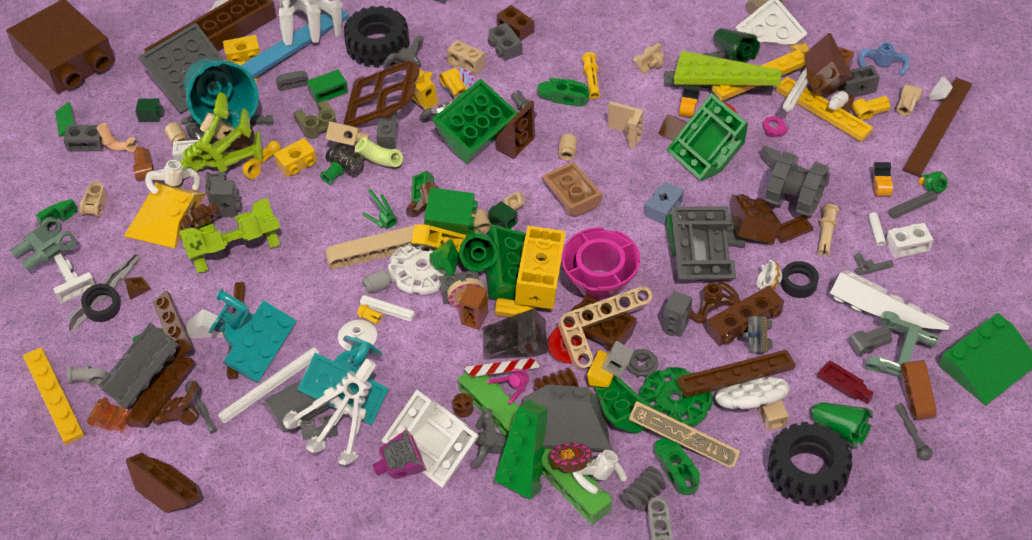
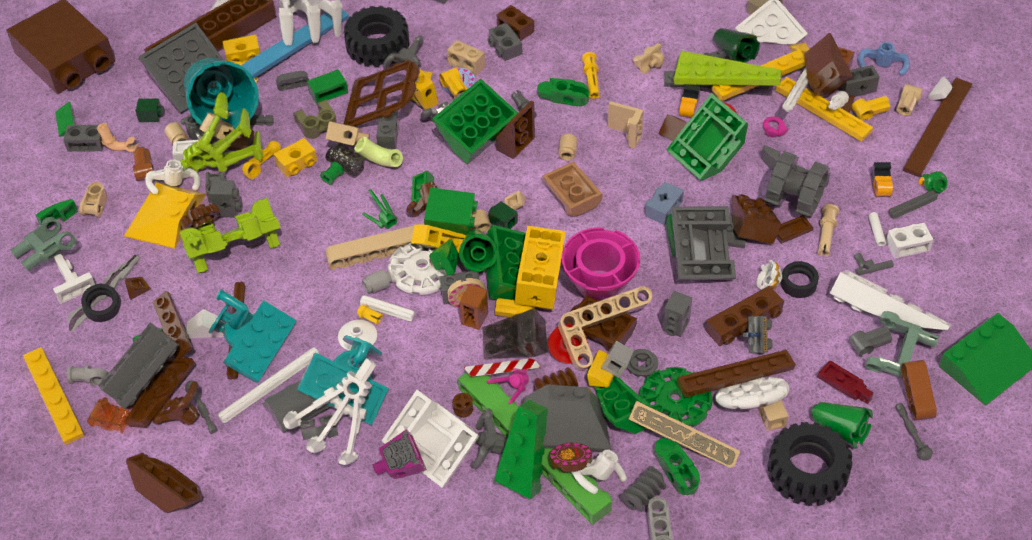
(713, 299): reddish brown piece -> none

